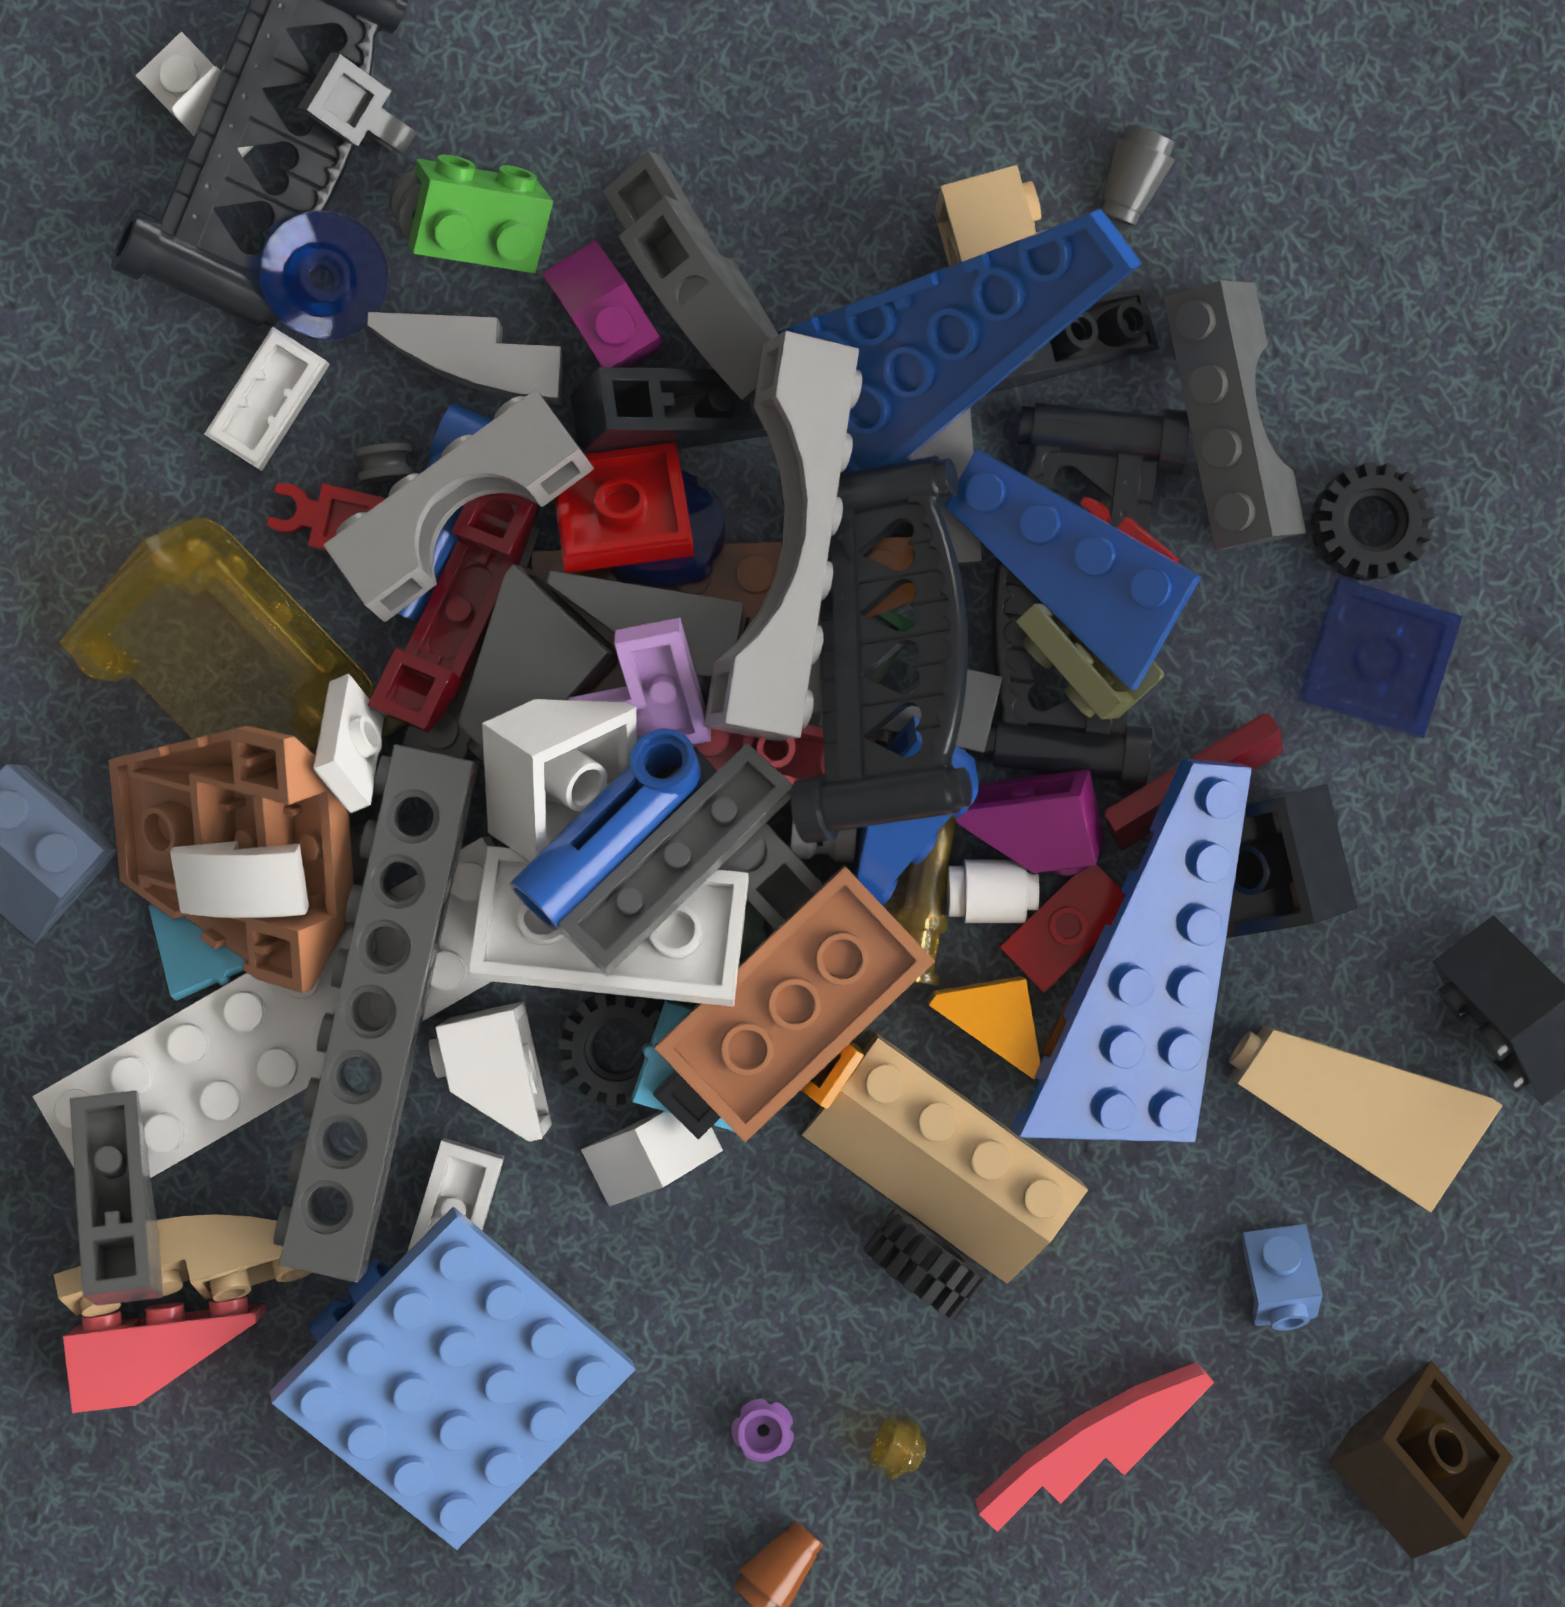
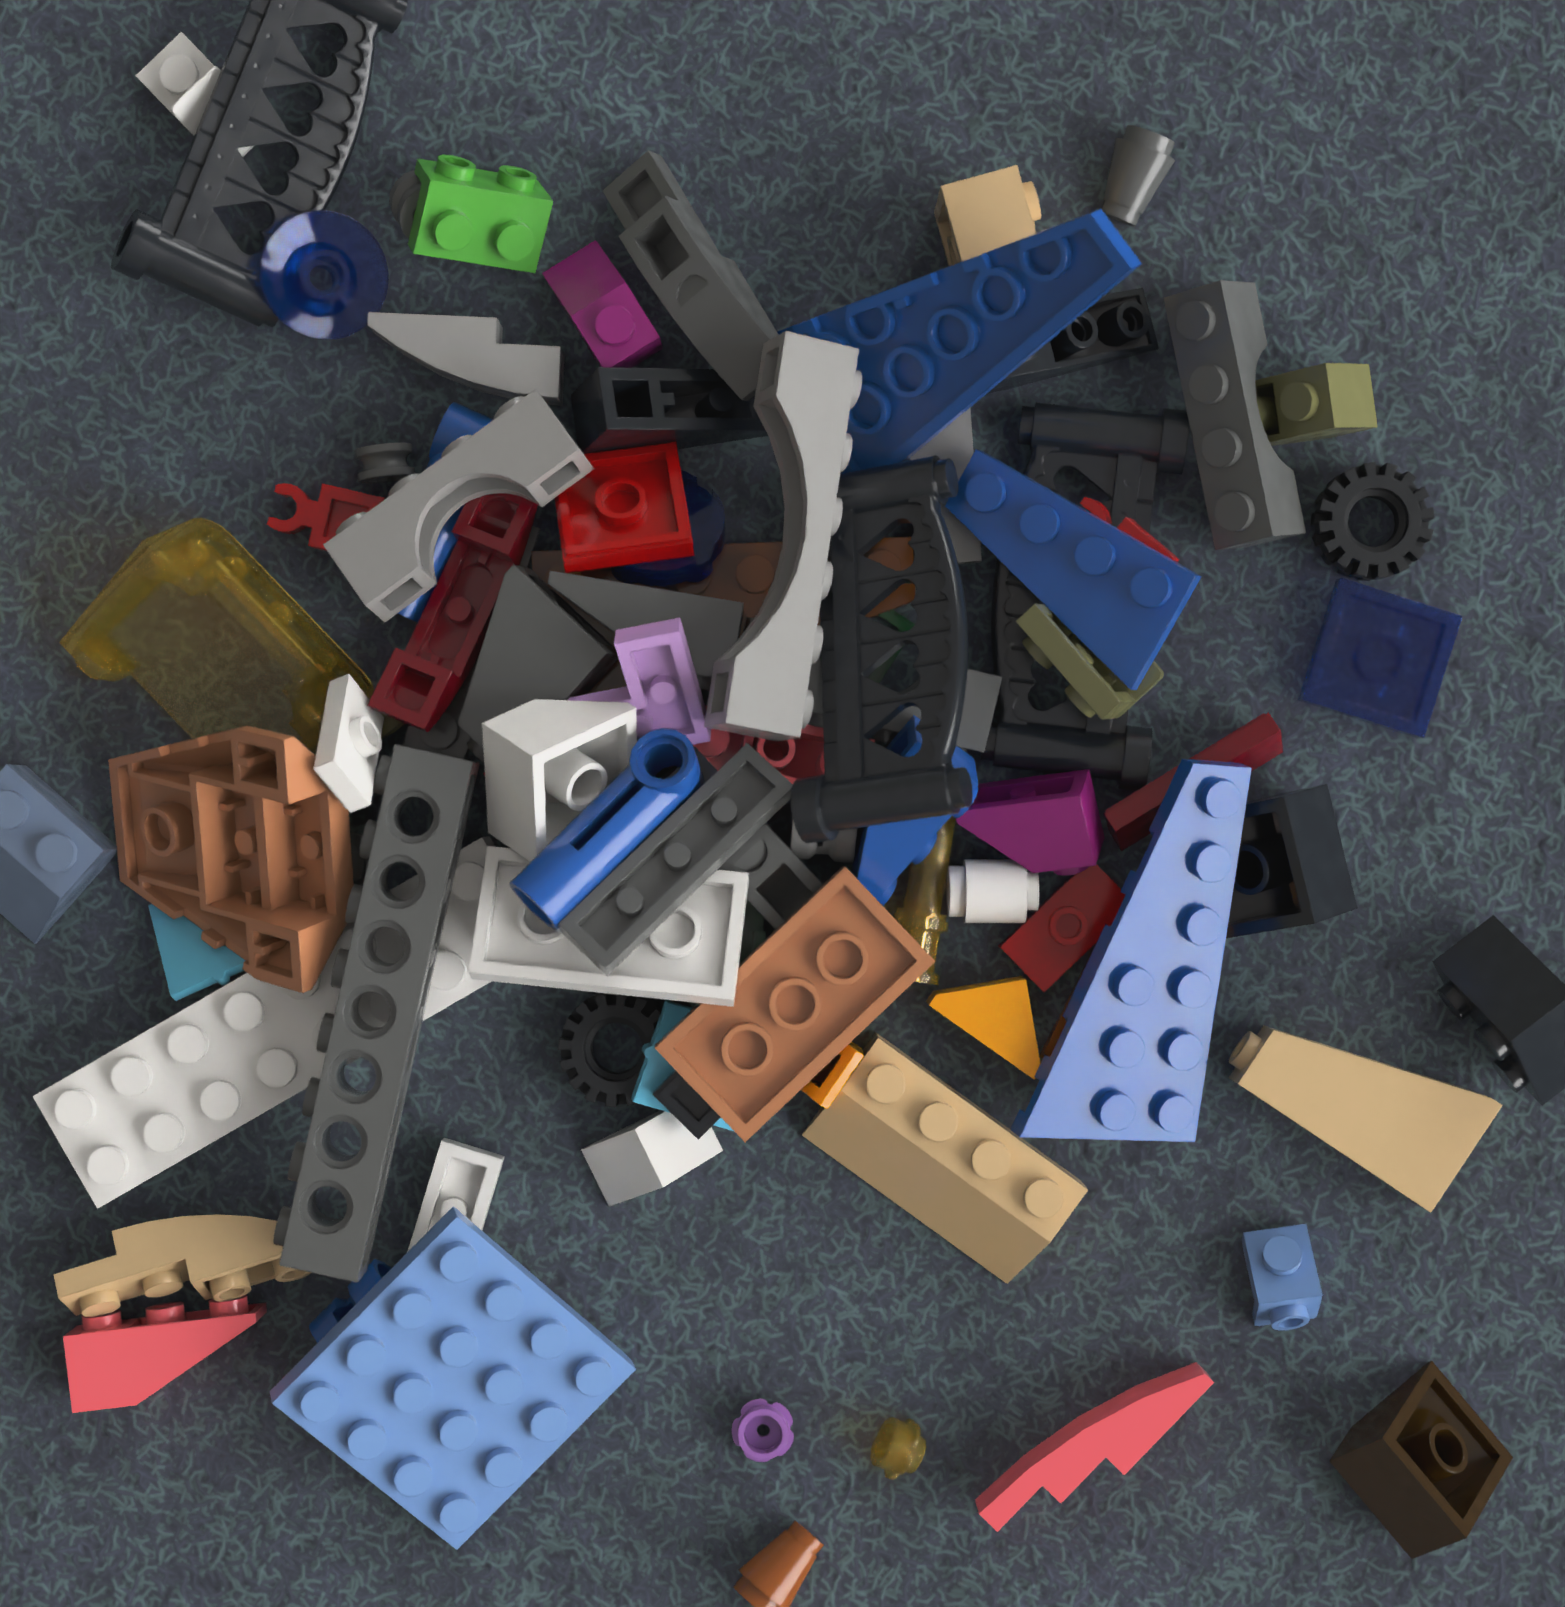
(114, 1200): dark grey slope -> none
(239, 882): white slope -> none
(267, 398): white plate -> none
(351, 104): plate -> none
(494, 1067): white slope -> none
(924, 1263): black tyre -> none
(1316, 403): none -> olive slope

